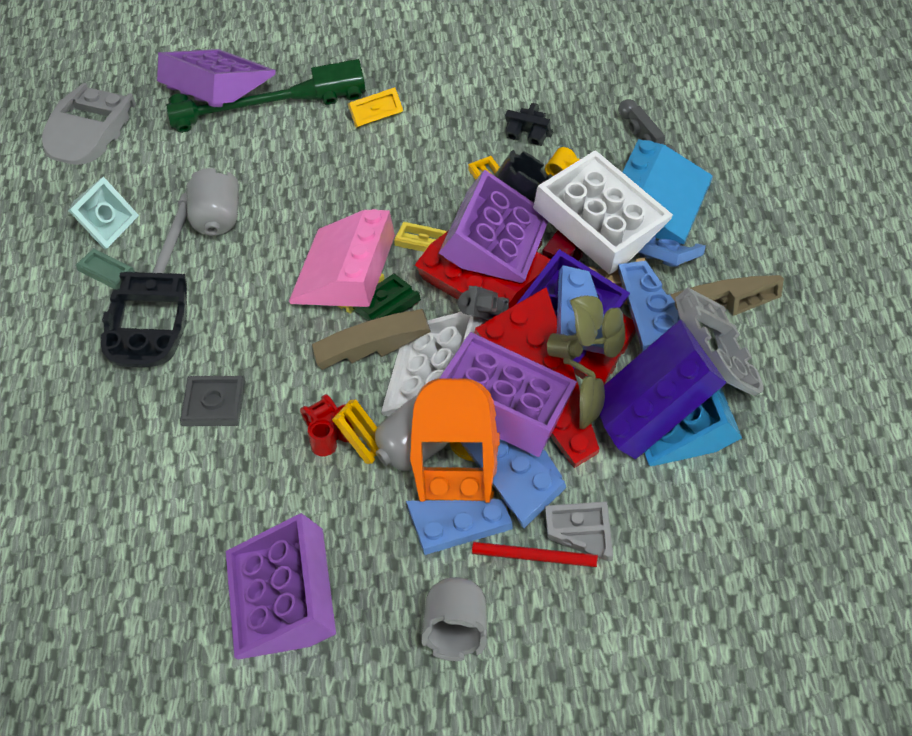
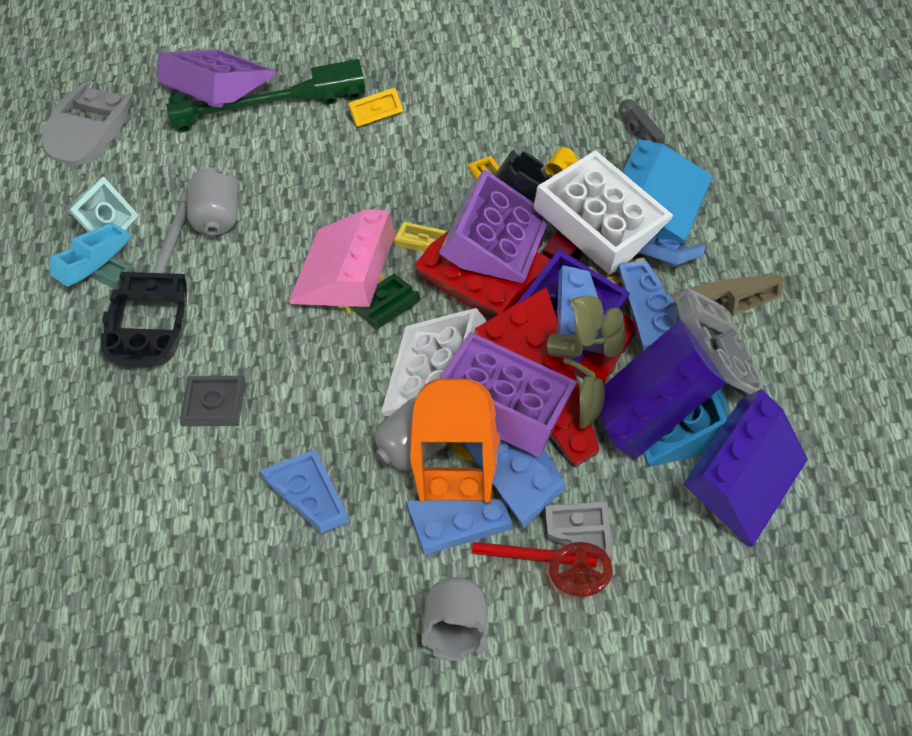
(88, 253): none -> medium azure slope
(280, 590): medium lavender slope -> none
(308, 490): none -> medium blue wing
(321, 429): red piece -> none
(362, 426): yellow tile -> none
(377, 335): dark tan slope -> none
(482, 303): dark grey hips -> none
(529, 121): black hips -> none
(580, 583): none -> clear red piece
(748, 466): none -> dark purple slope

